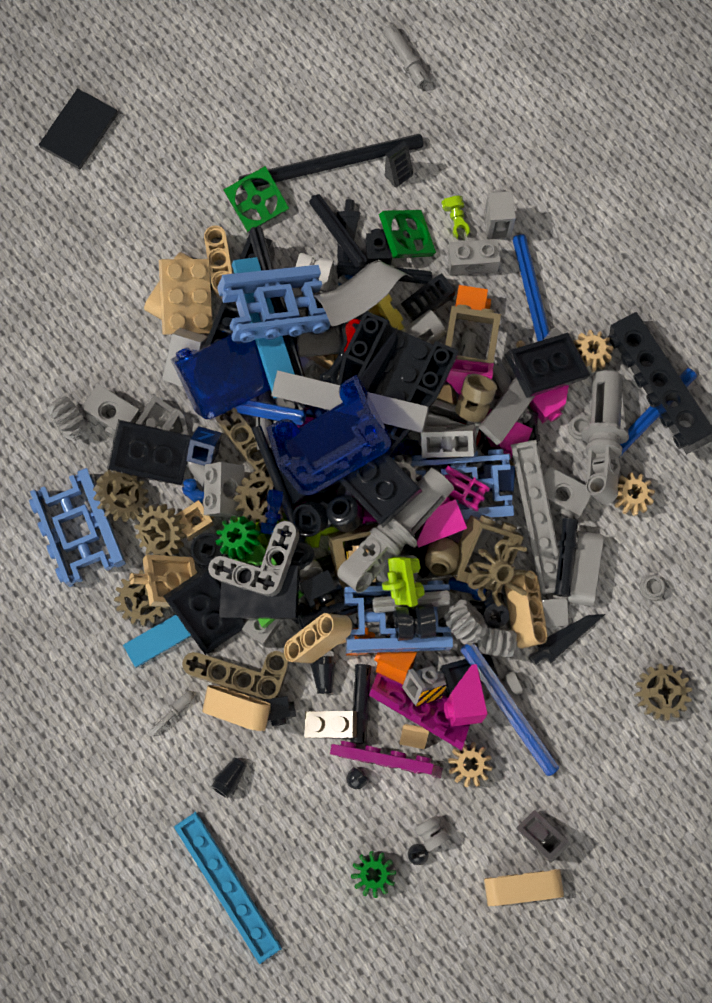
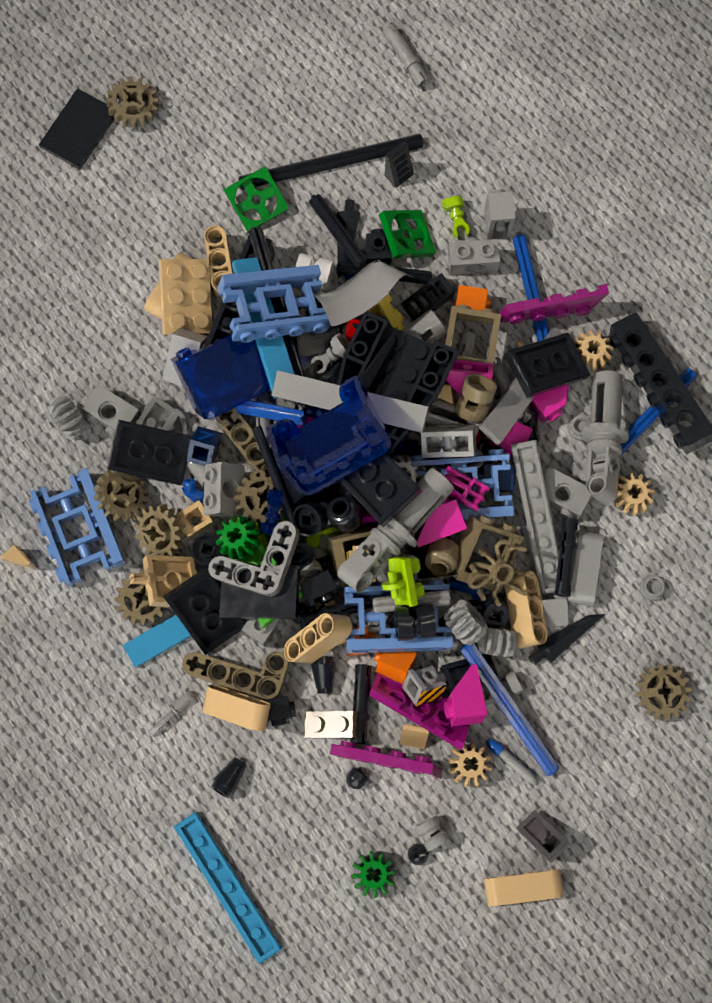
(17, 557): none -> tan slope
(132, 102): none -> dark tan gear
(337, 349): none -> light grey piece
(509, 759): none -> light grey piece
(554, 305): none -> magenta wing

